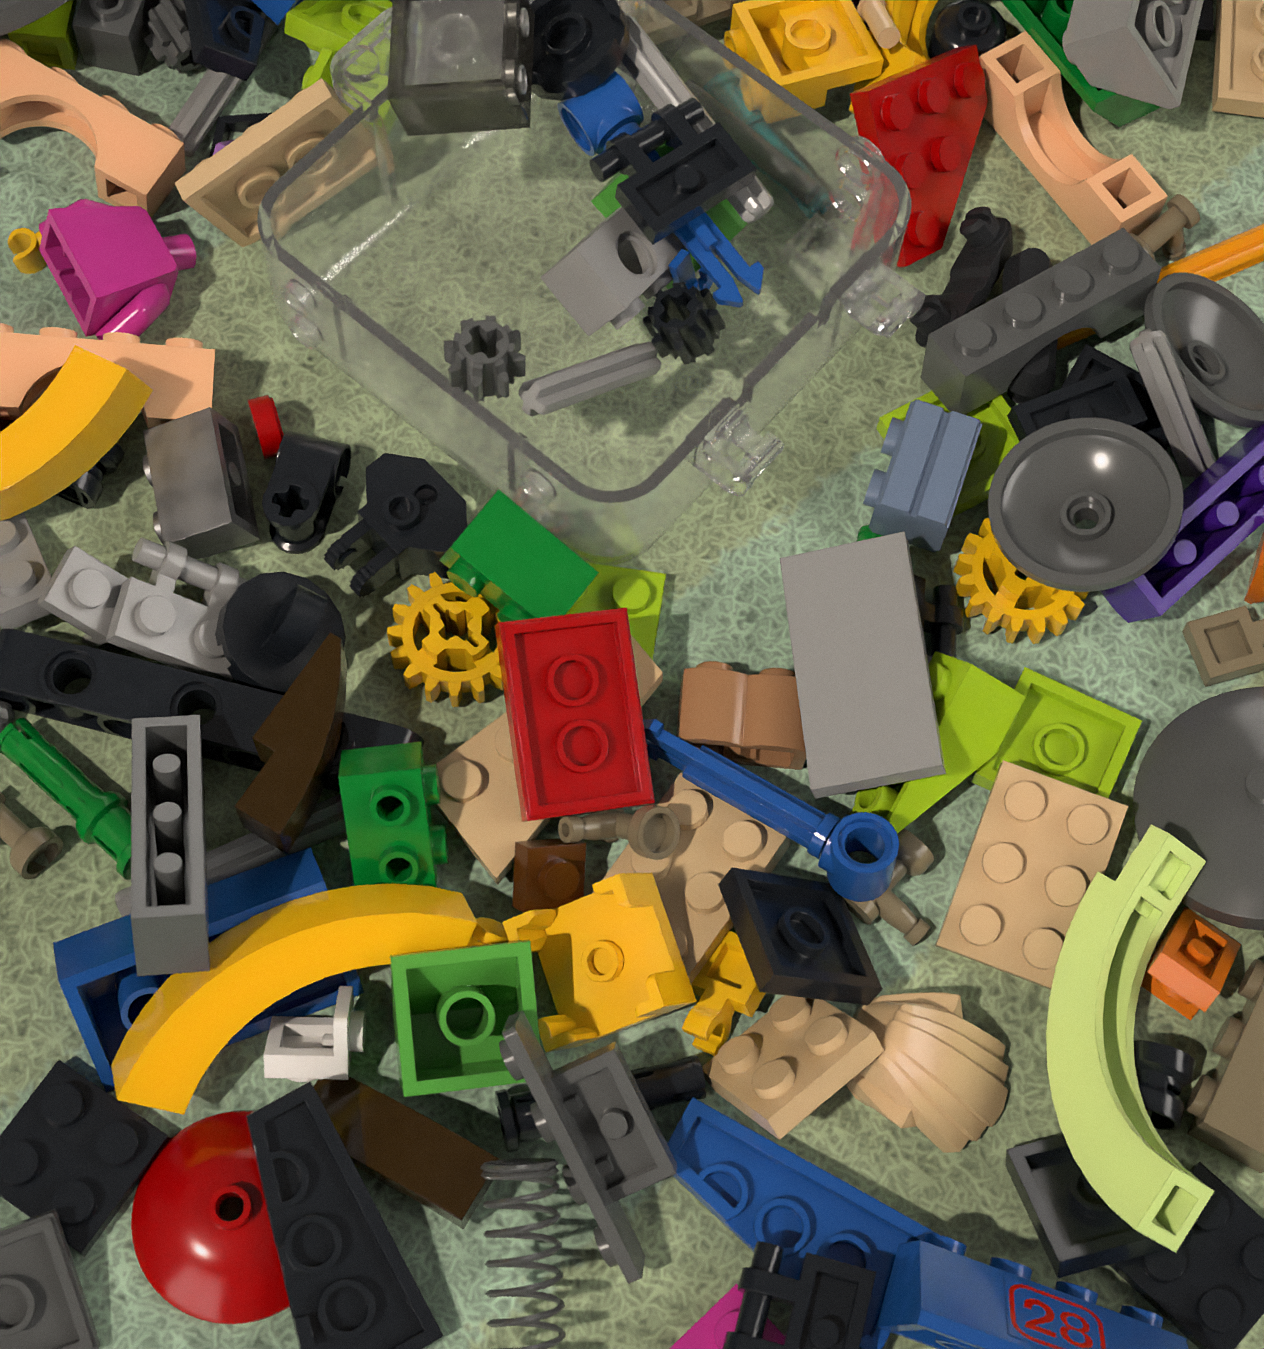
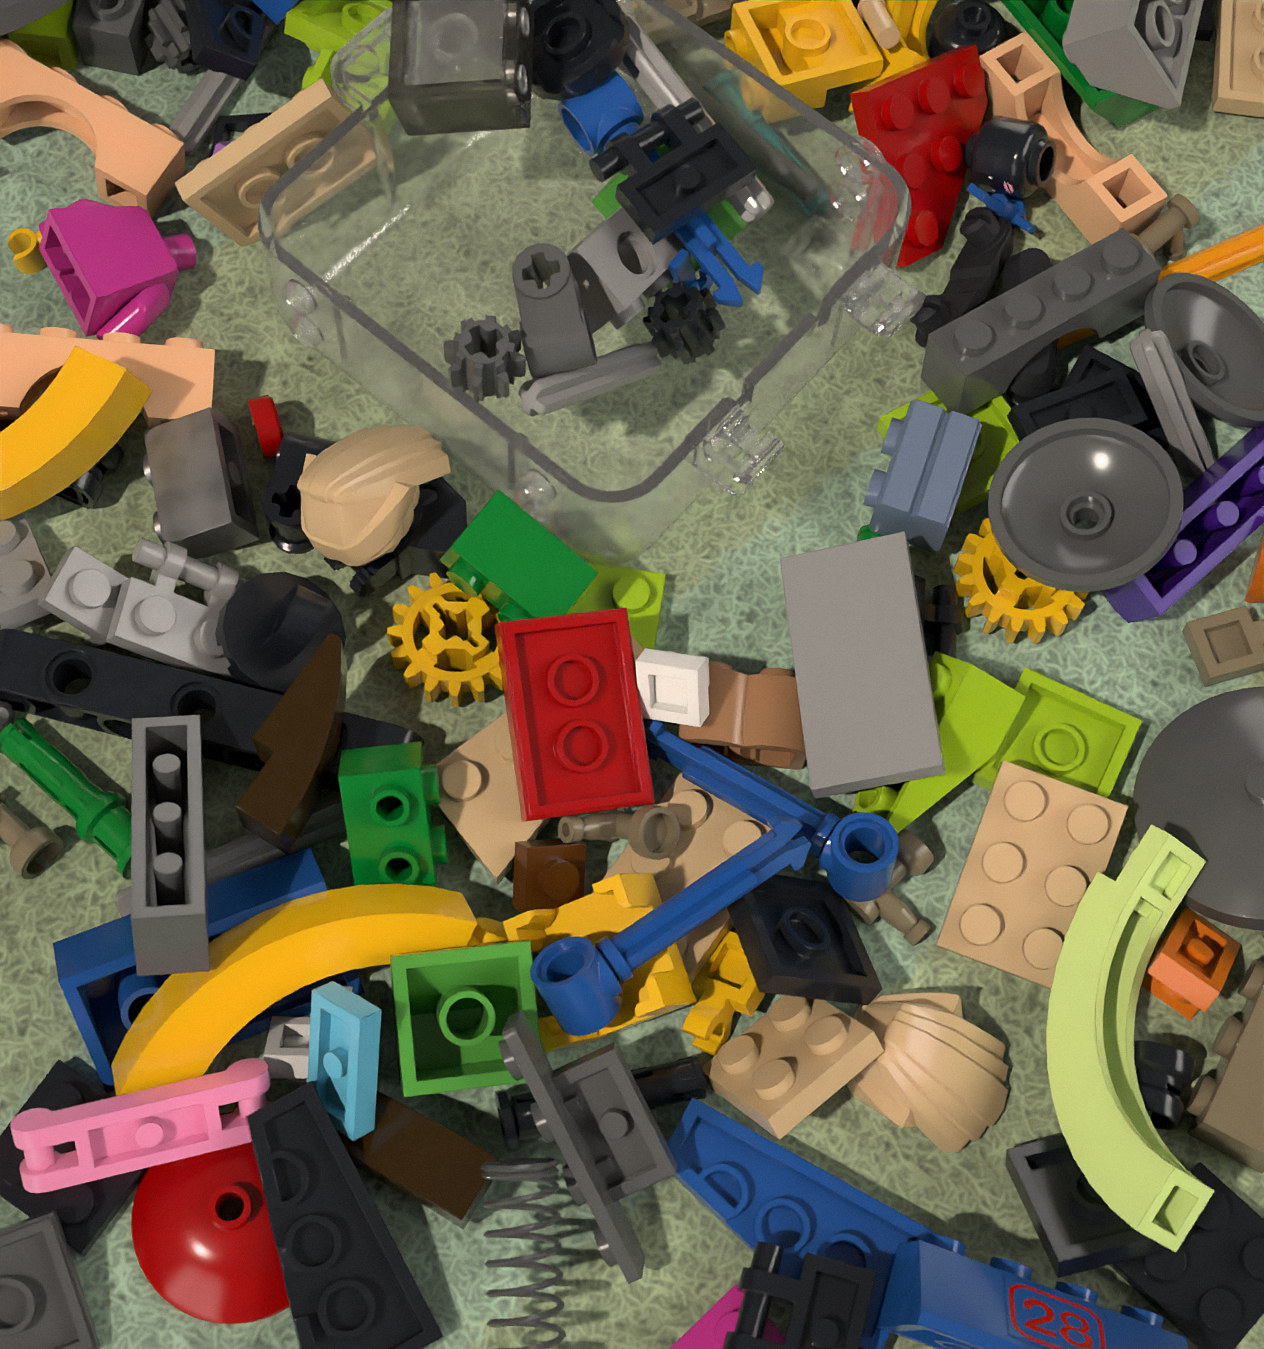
(139, 1127): none -> bright pink plate
(345, 1057): none -> medium azure plate
(365, 490): none -> tan hair
(553, 318): none -> dark grey piece
(584, 980): none -> blue piece
(673, 687): none -> white tile
(1004, 207): none -> blue piece
(1010, 156): none -> black head

